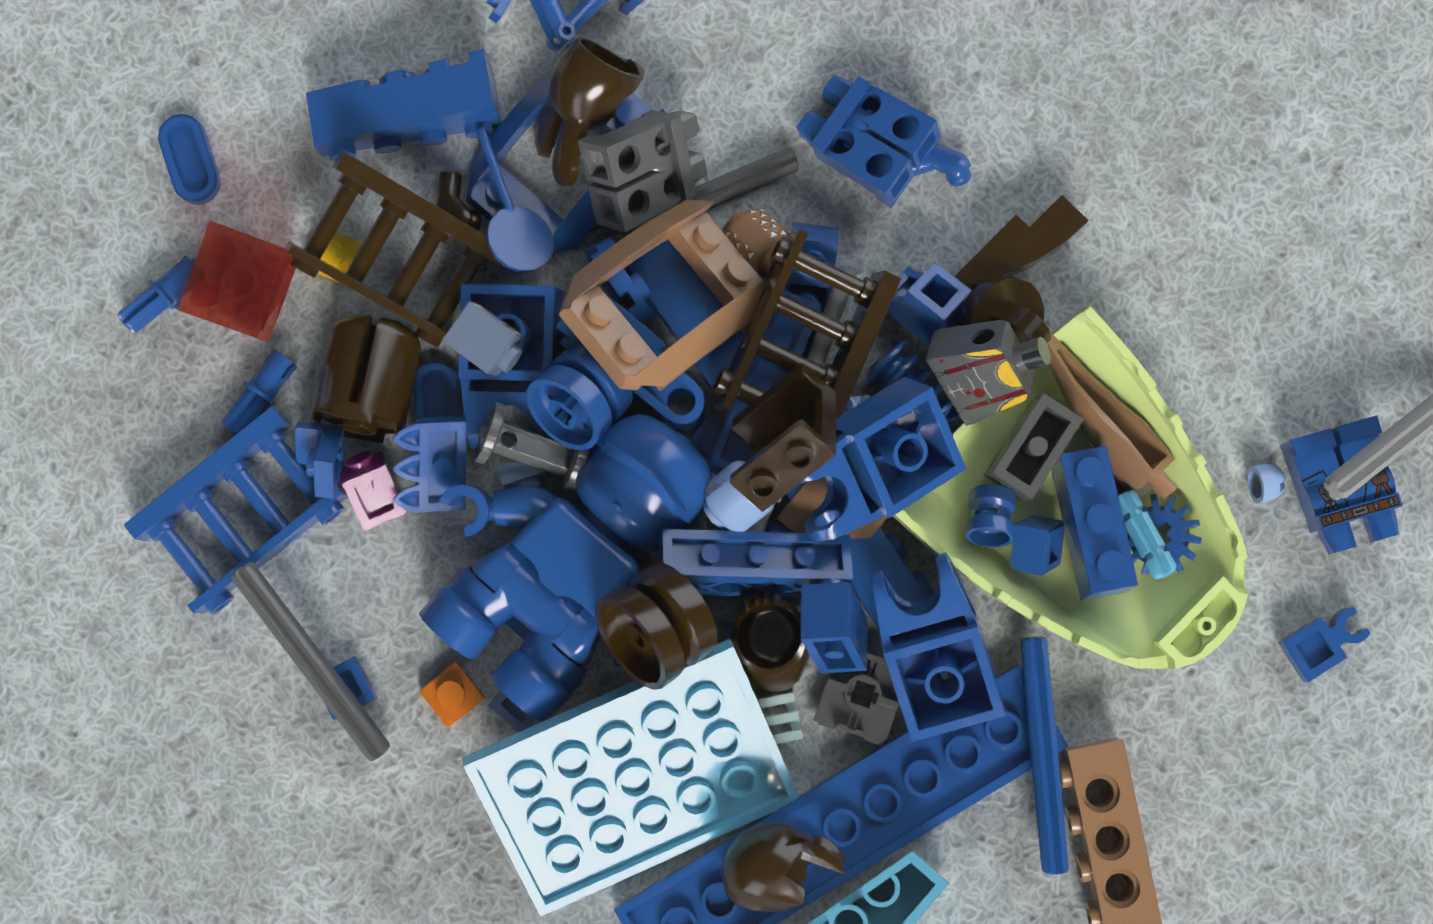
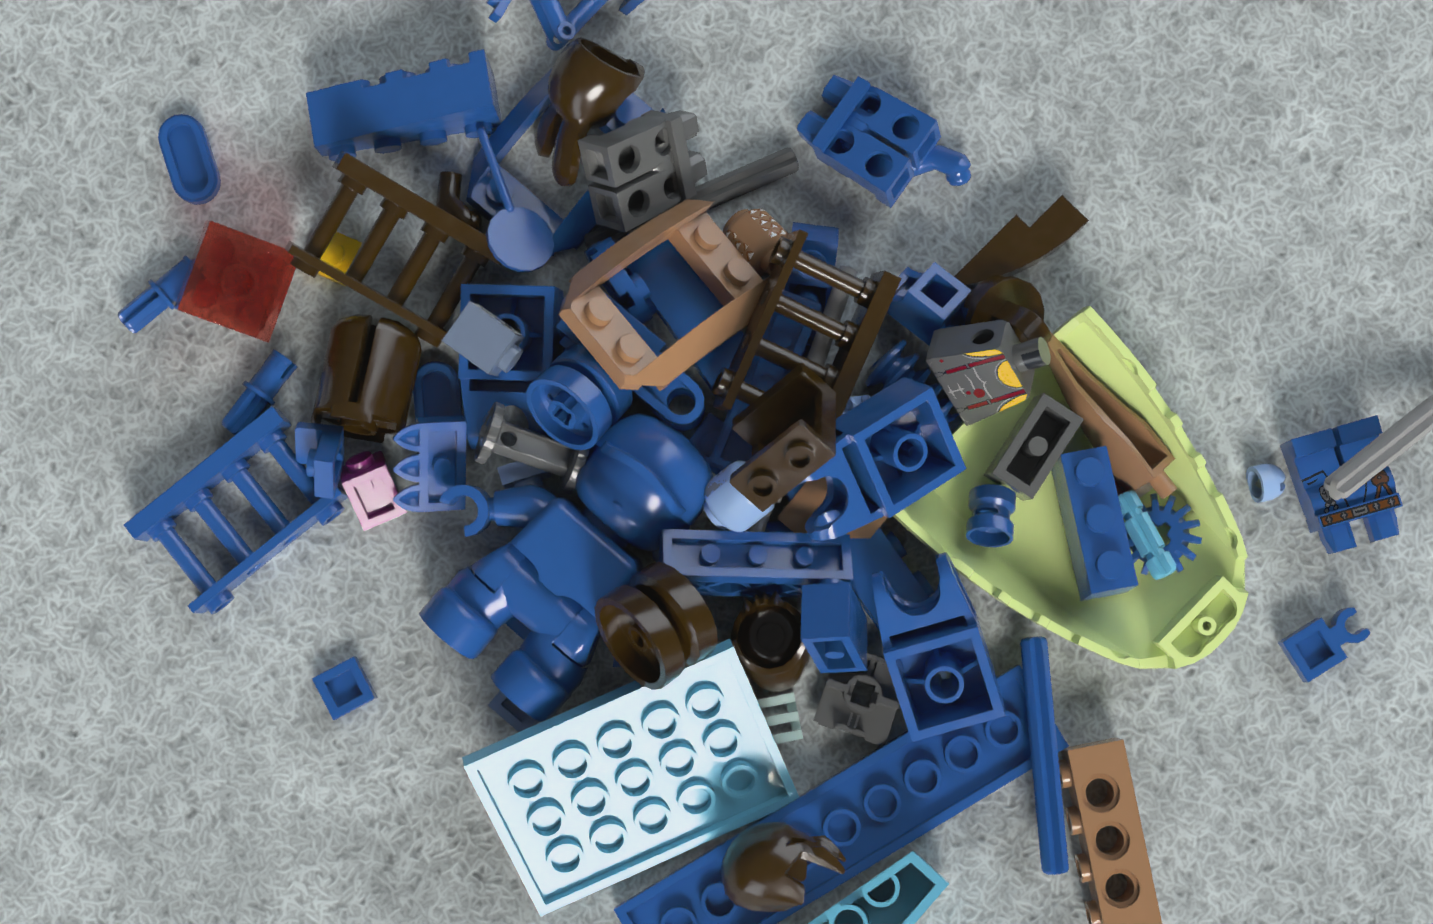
(310, 661): dark grey axle -> none
(452, 694): orange plate -> none
(1037, 544): blue slope -> none

